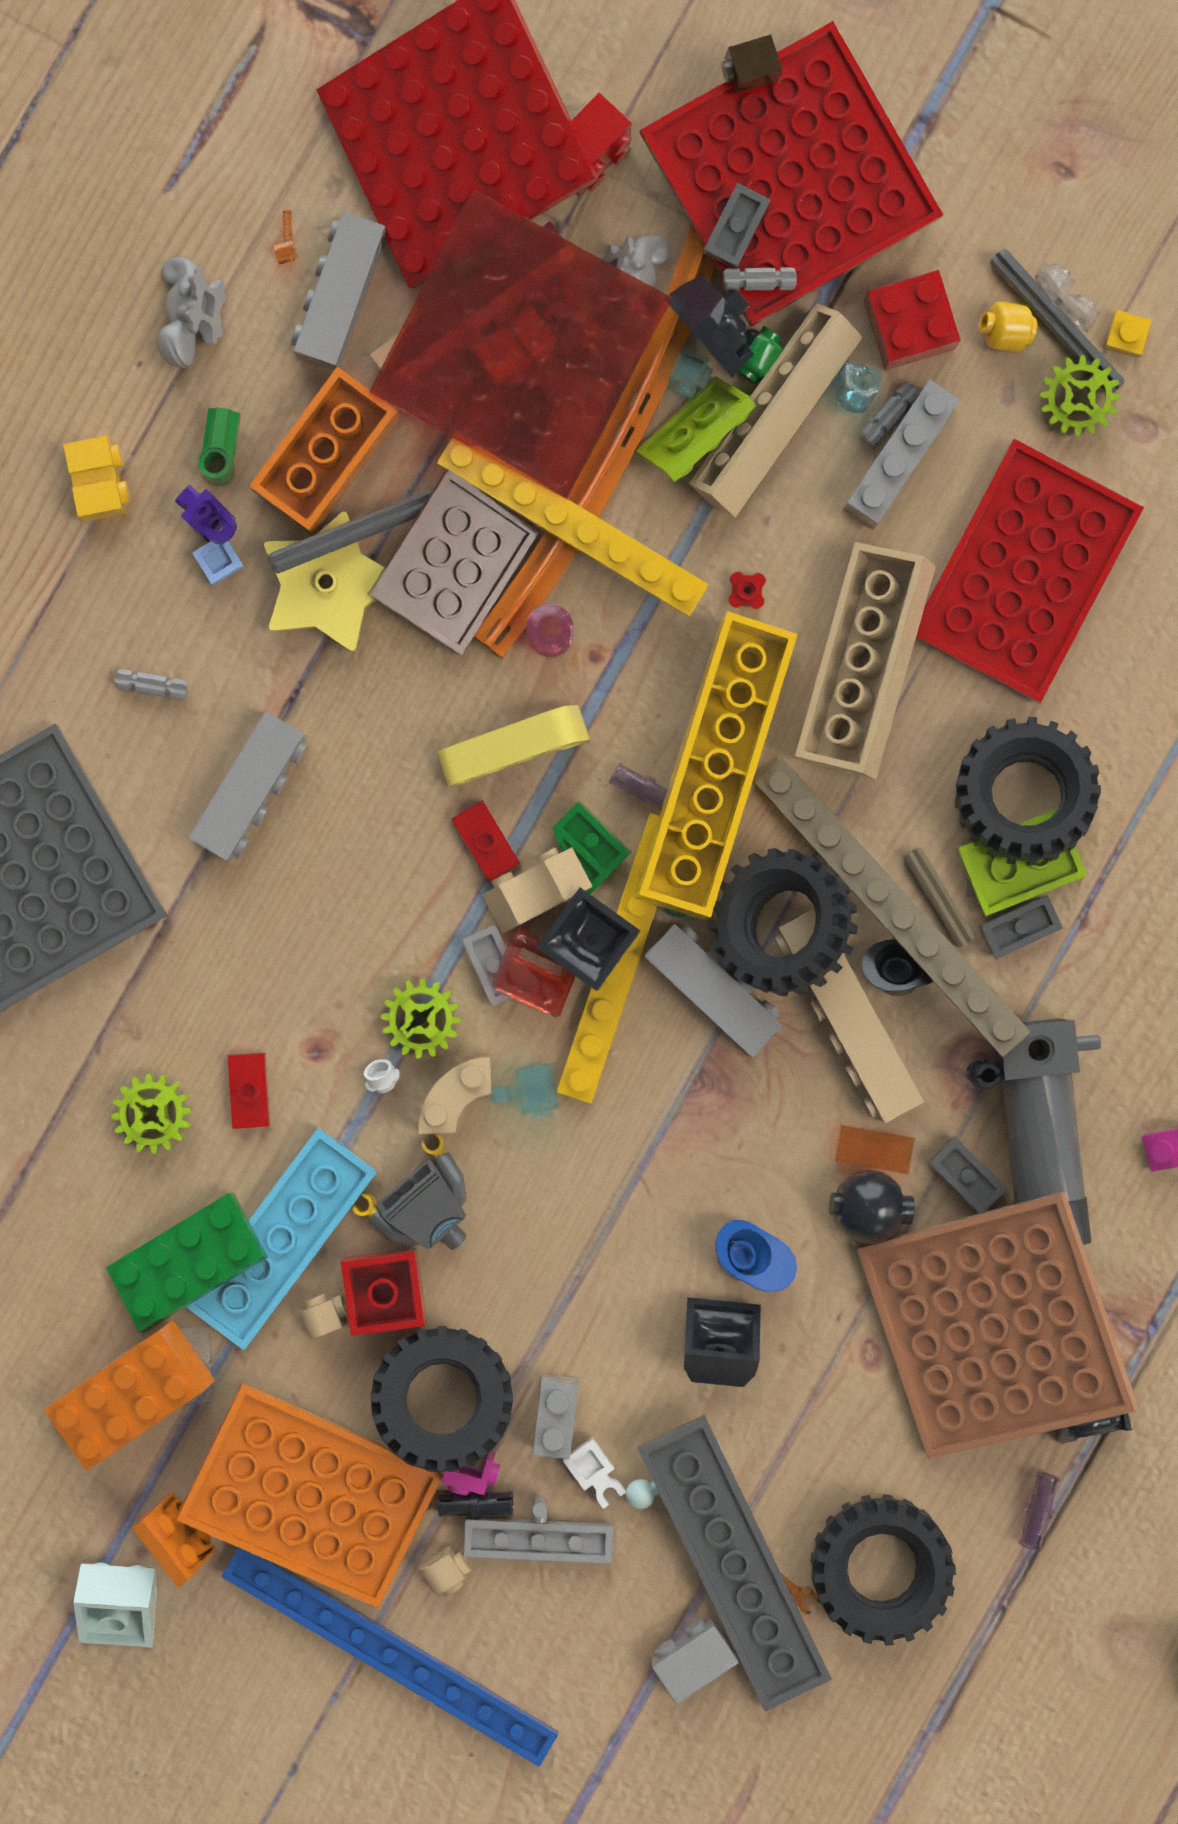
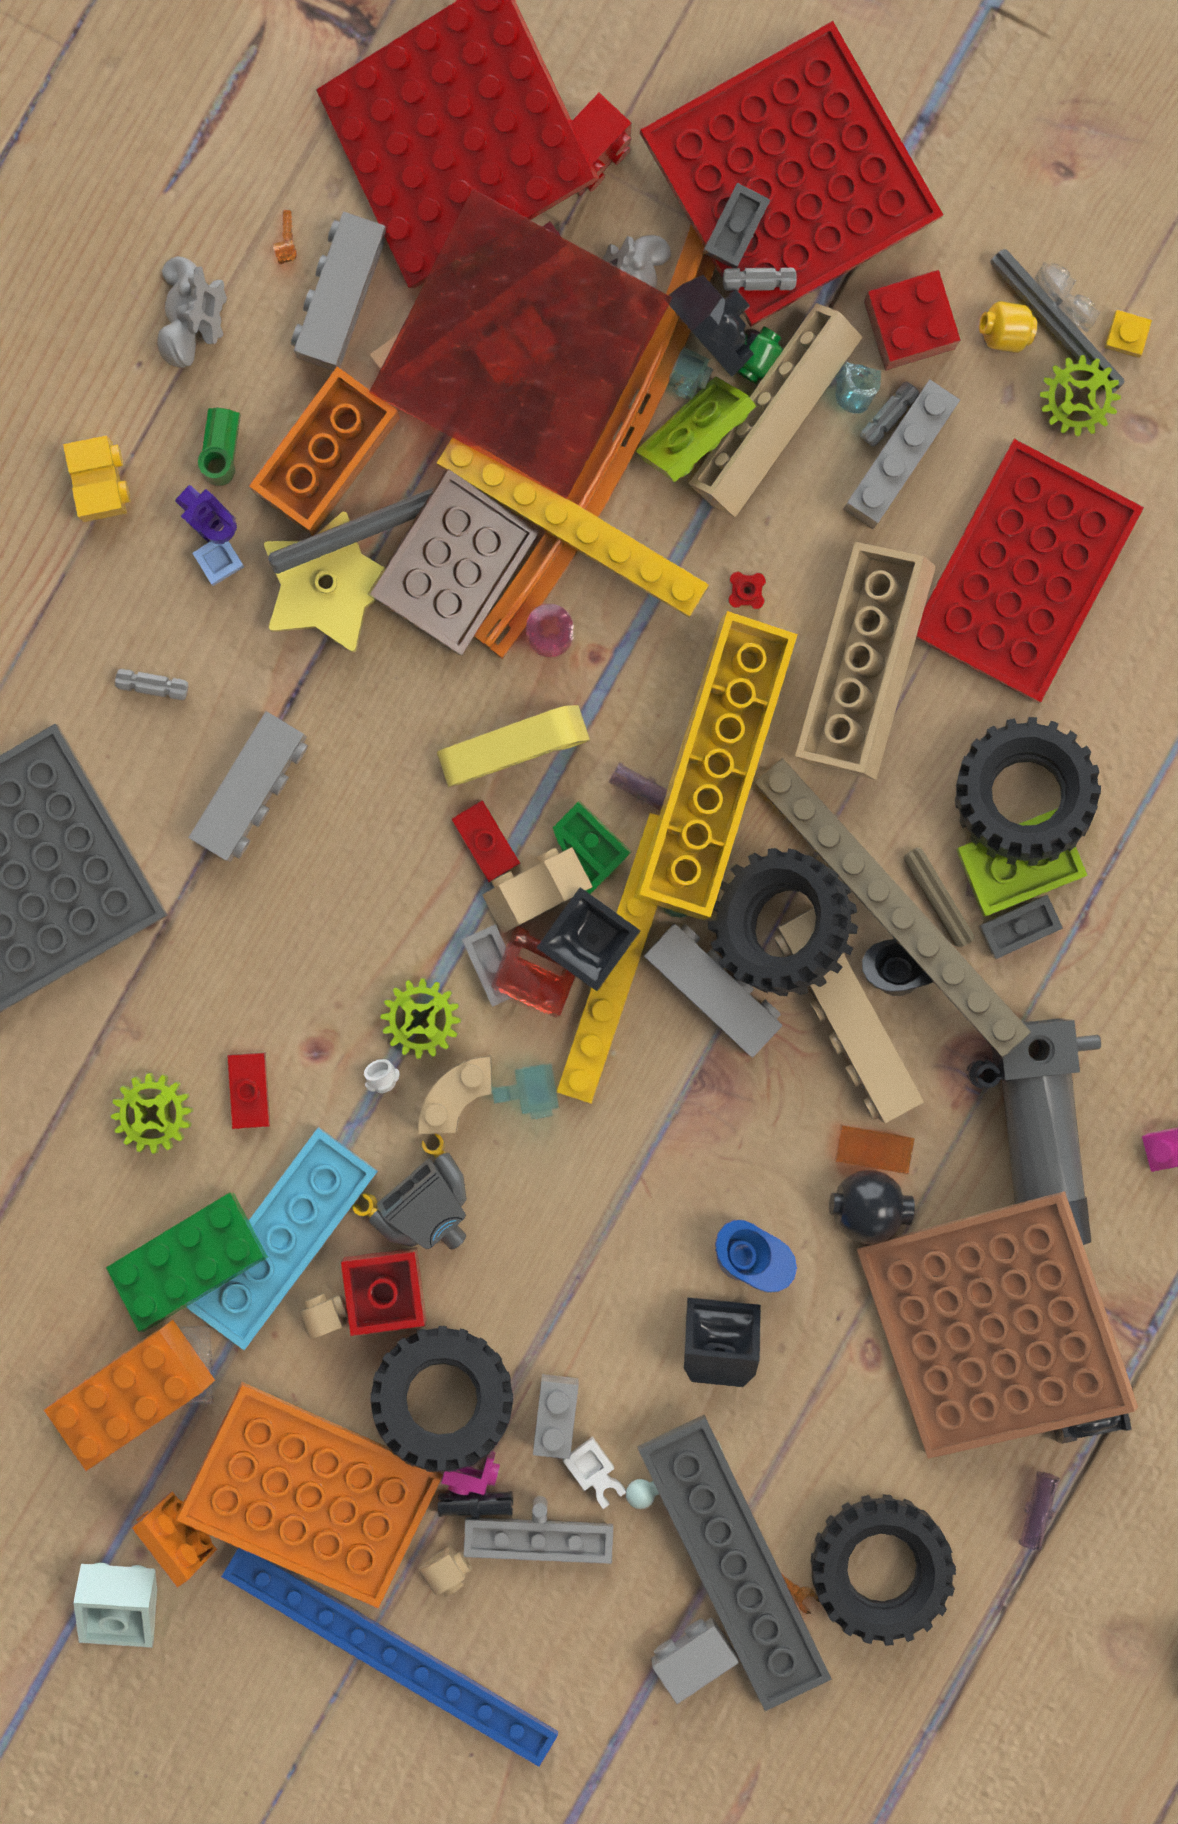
(751, 64): dark brown brick -> none
(967, 1175): dark grey plate -> none

